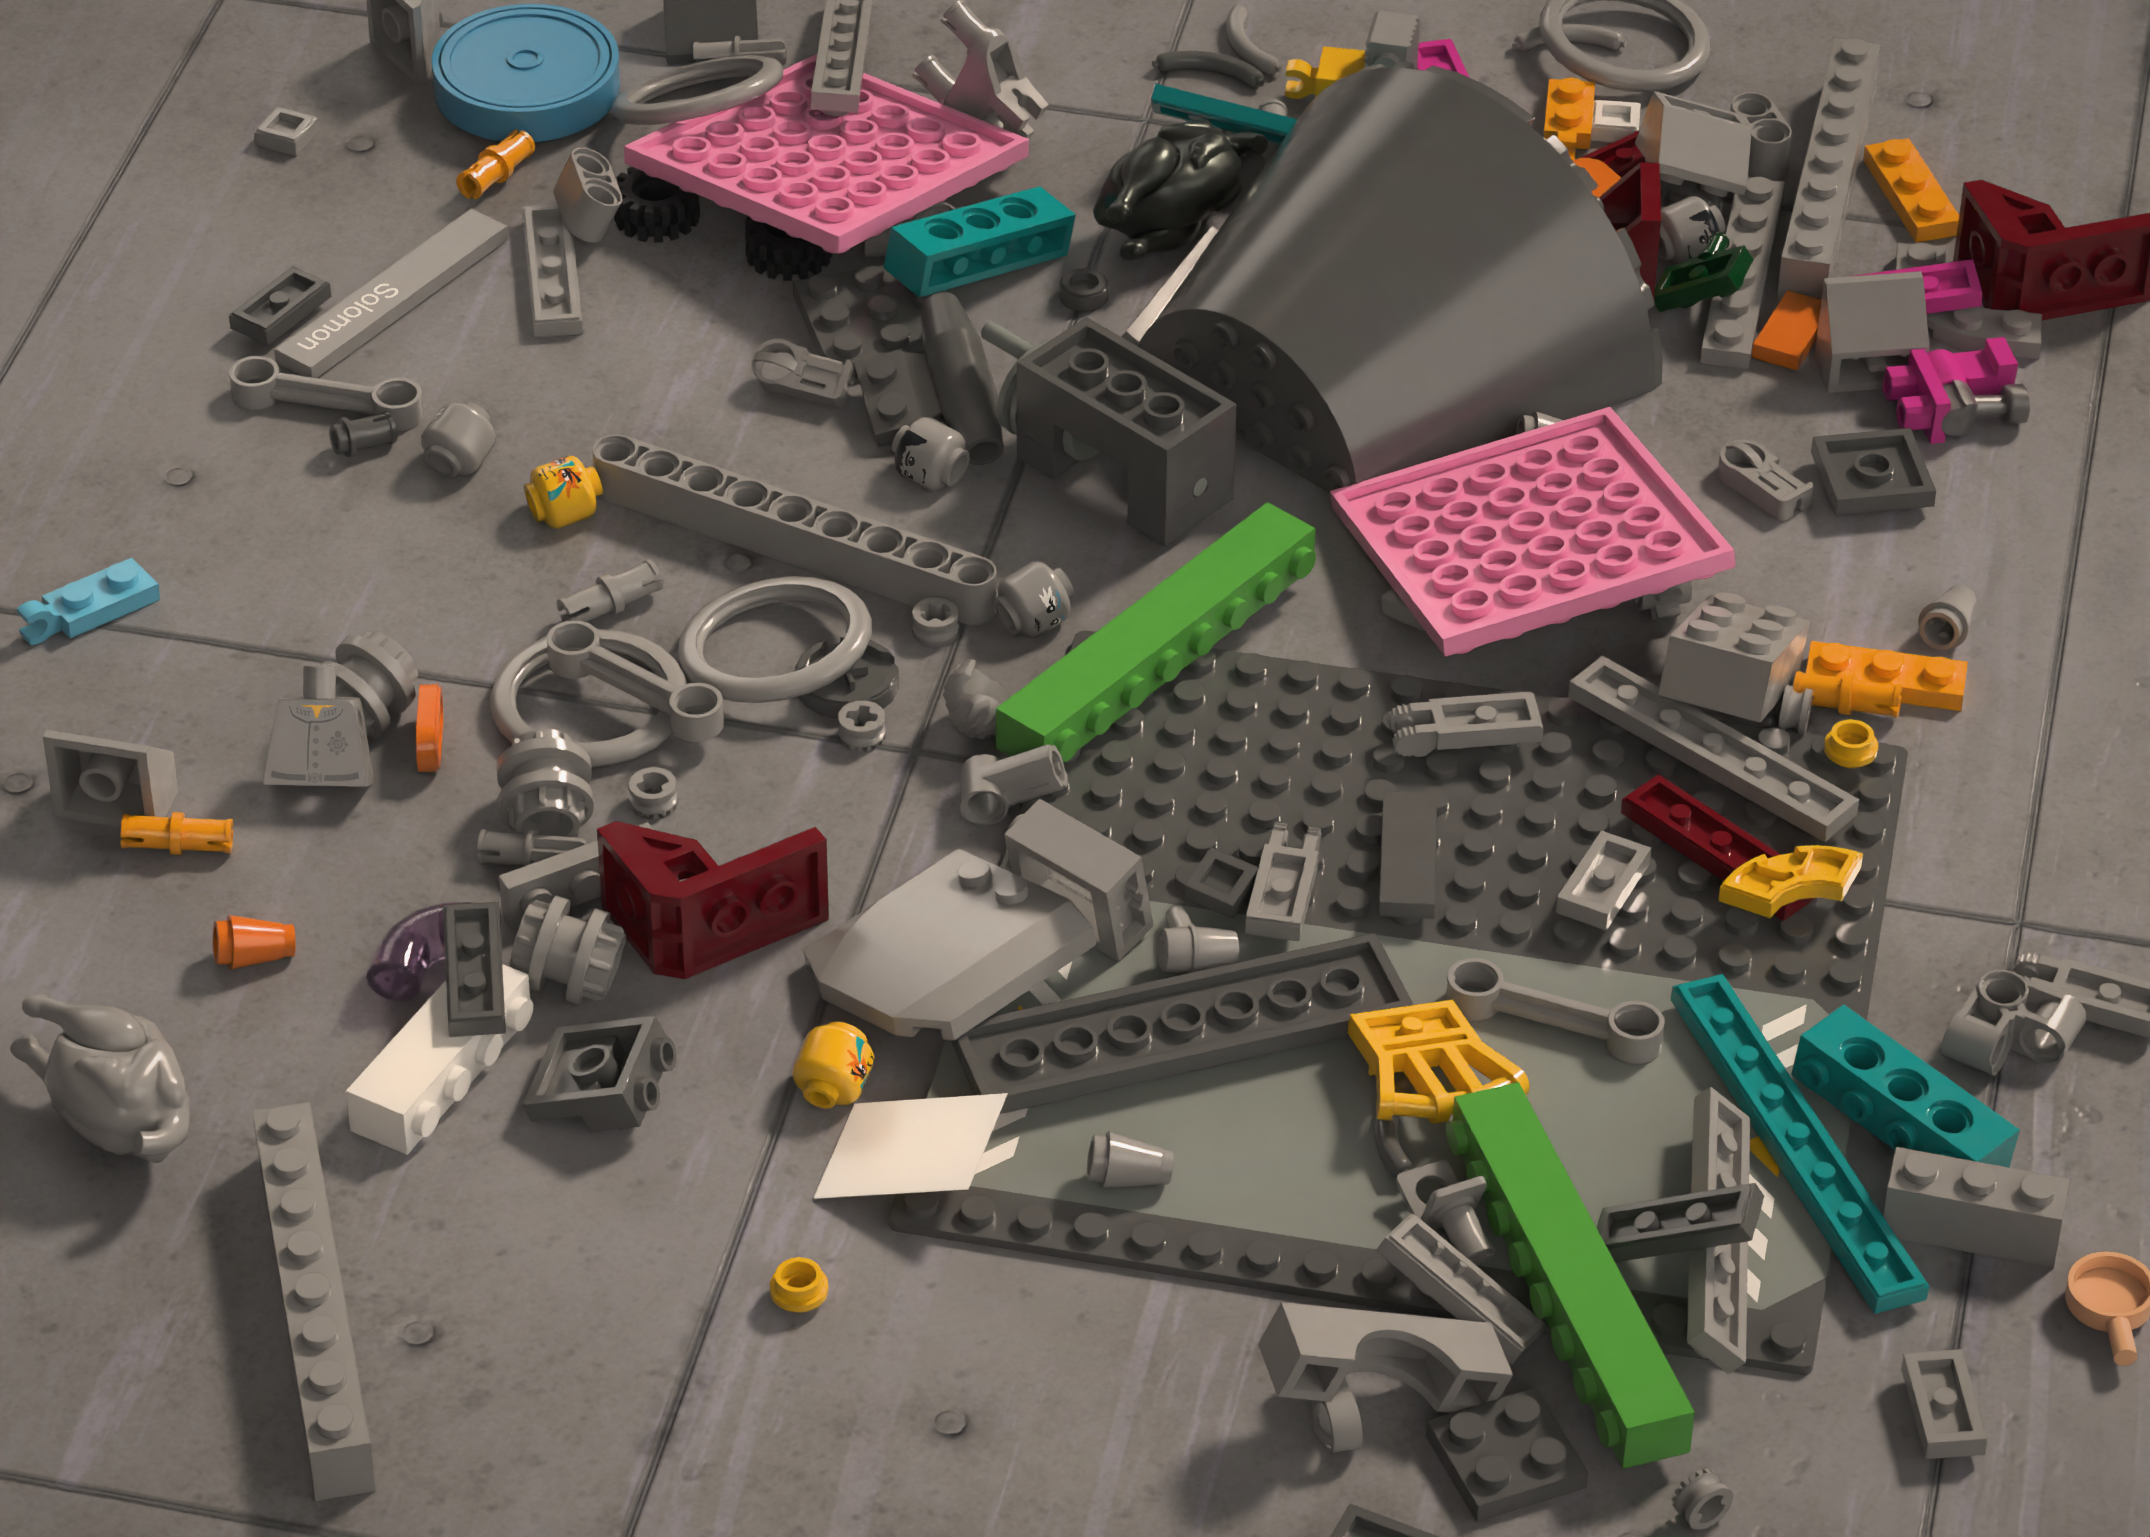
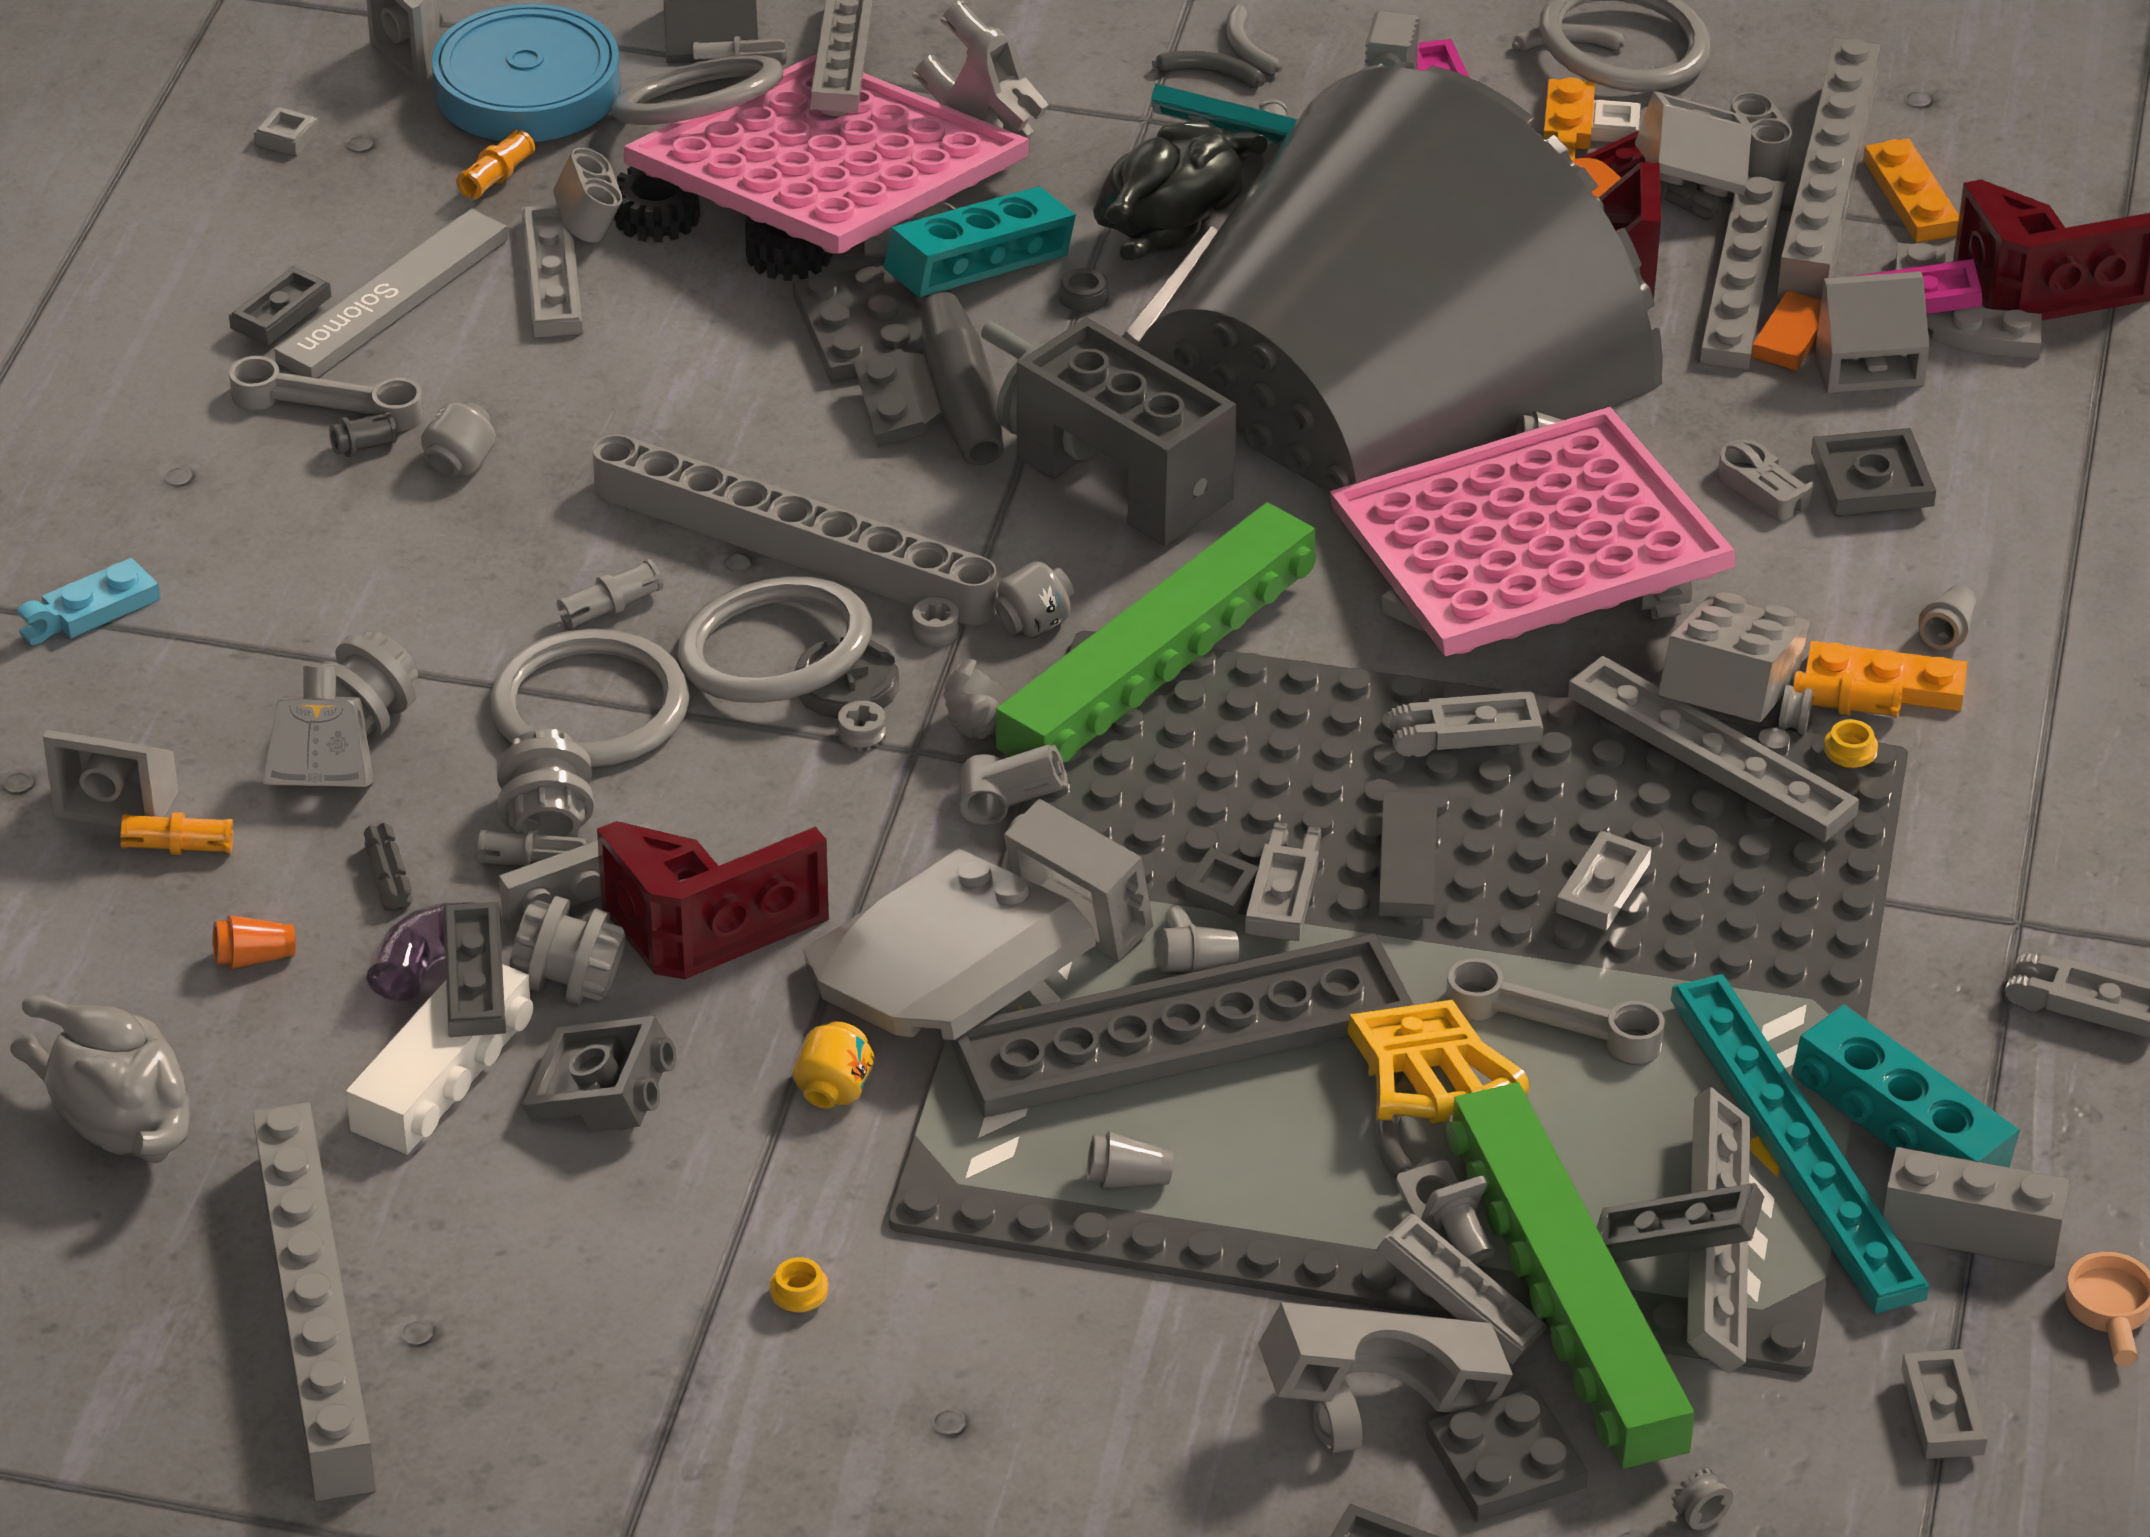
(388, 866): none -> dark grey axle
(429, 728): orange tile -> none
(562, 492): yellow head -> none
(635, 681): light grey piece -> none
(653, 803): light grey bush -> none
(810, 374): light grey piece -> none
(911, 1146): white sticker -> none
(930, 454): light grey head -> none
(1333, 65): yellow brick -> none
(1687, 228): light grey head -> none
(1697, 831): dark red tile -> none
(1705, 276): dark green plate -> none
(1809, 872): yellow tile -> none
(1952, 390): dark pink hips -> none
(2012, 1015): light grey piece -> none

